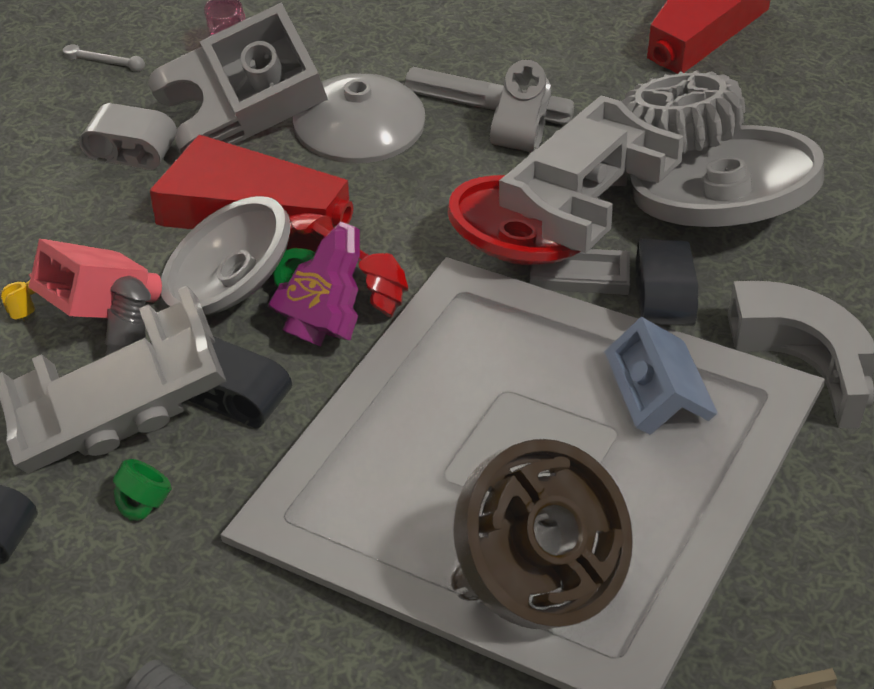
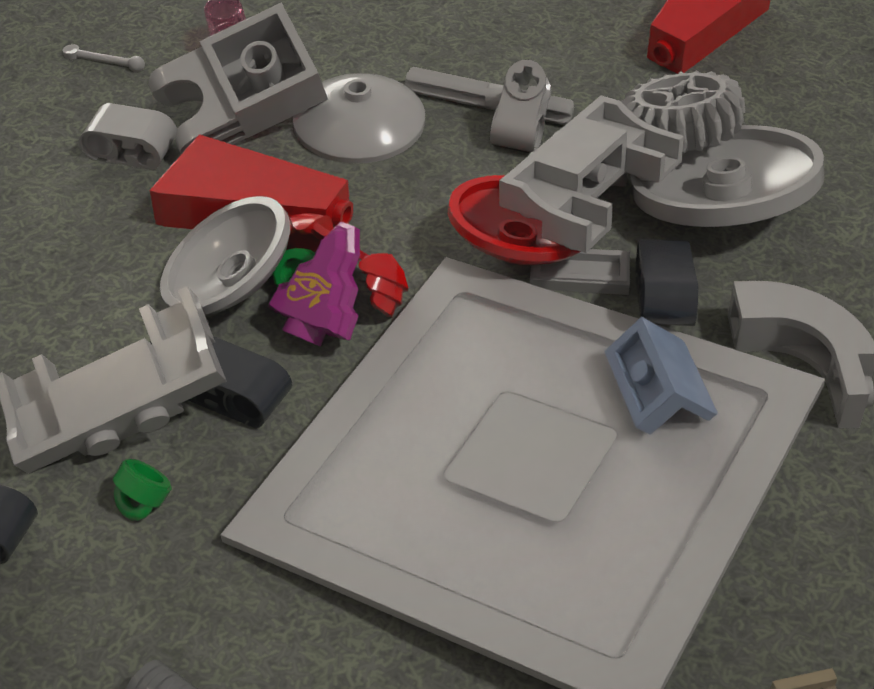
(88, 284): coral torso -> none
(507, 559): dark brown piece -> none

